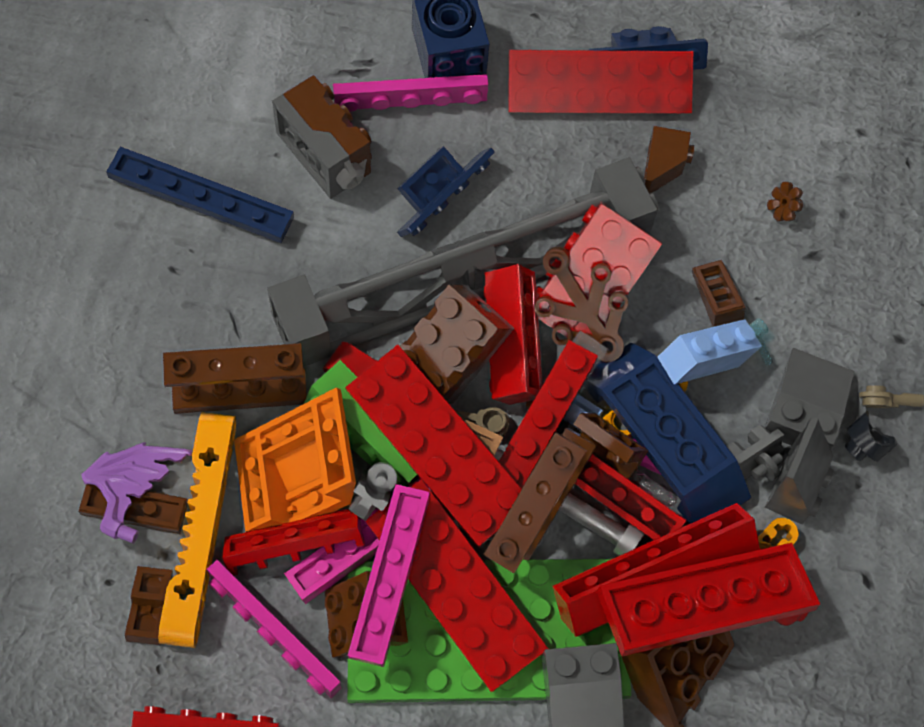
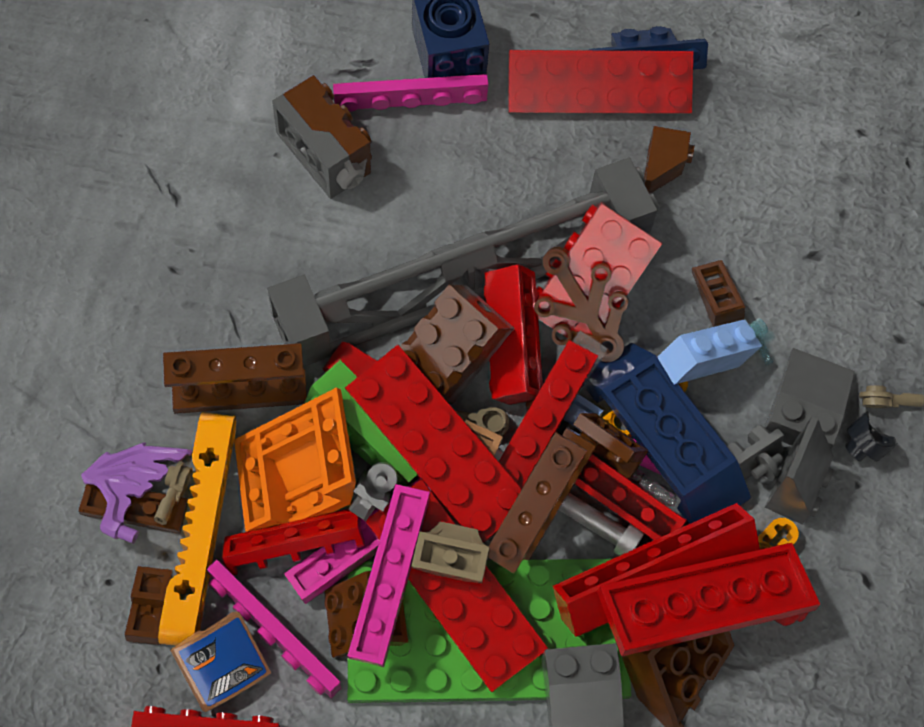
(178, 480): none -> dark tan plate
(200, 194): dark blue plate -> none
(220, 661): none -> slope
(435, 182): dark blue bracket -> none
(451, 553): none -> dark tan slope
(786, 202): reddish brown plant -> none

